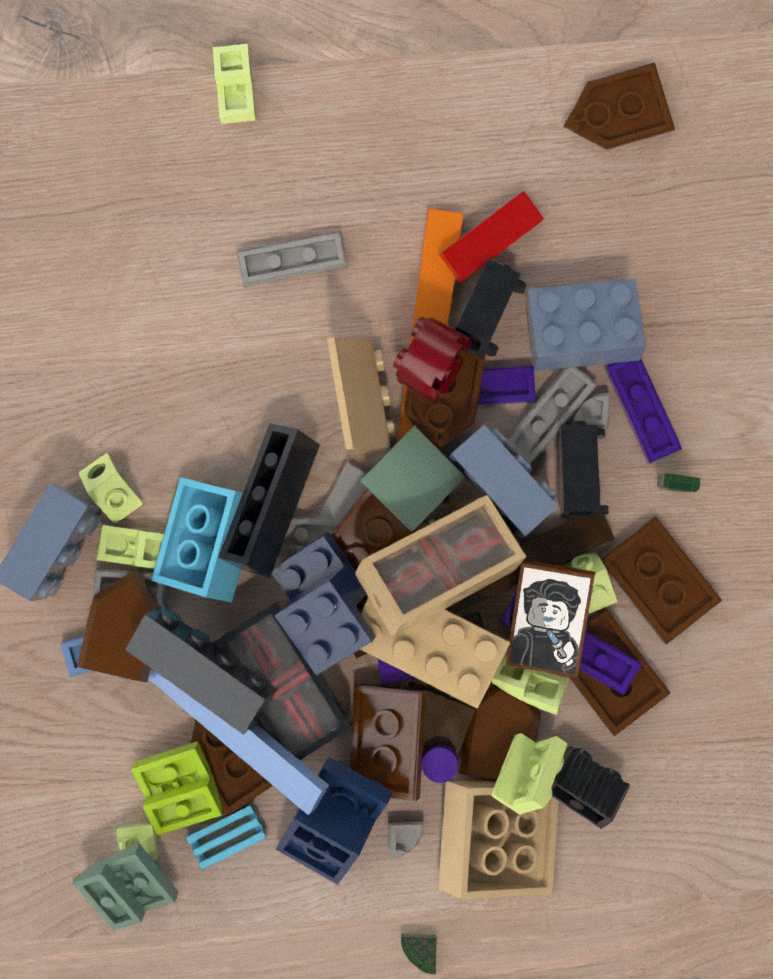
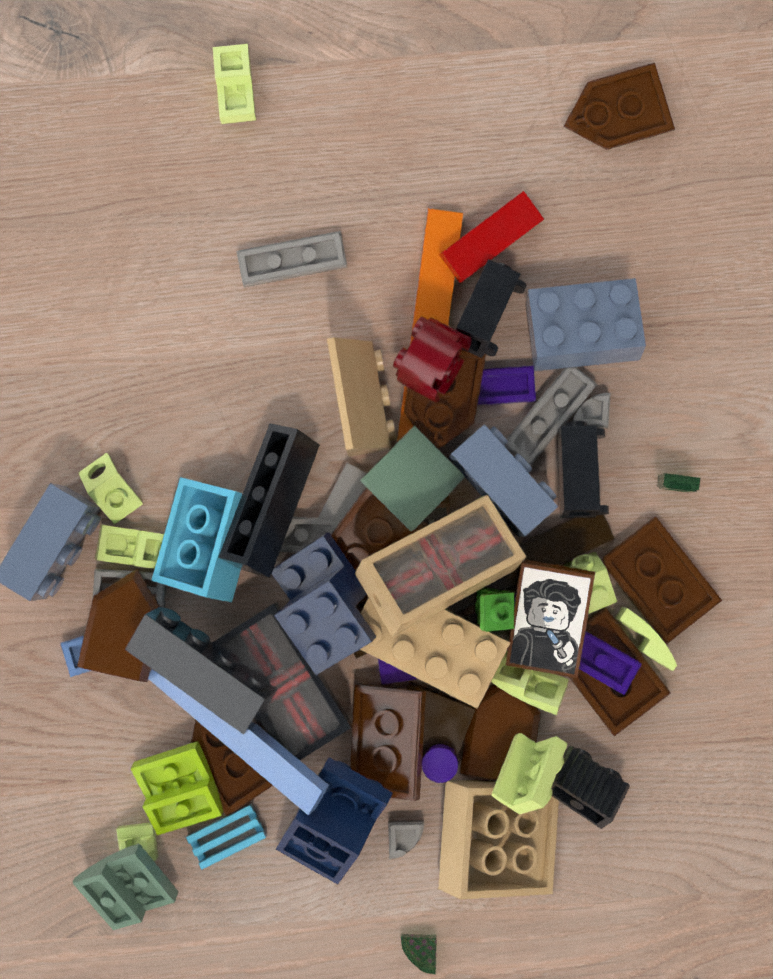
(494, 609): none -> bright green bracket
(643, 409): dark purple tile -> none
(652, 644): none -> yellowish green slope

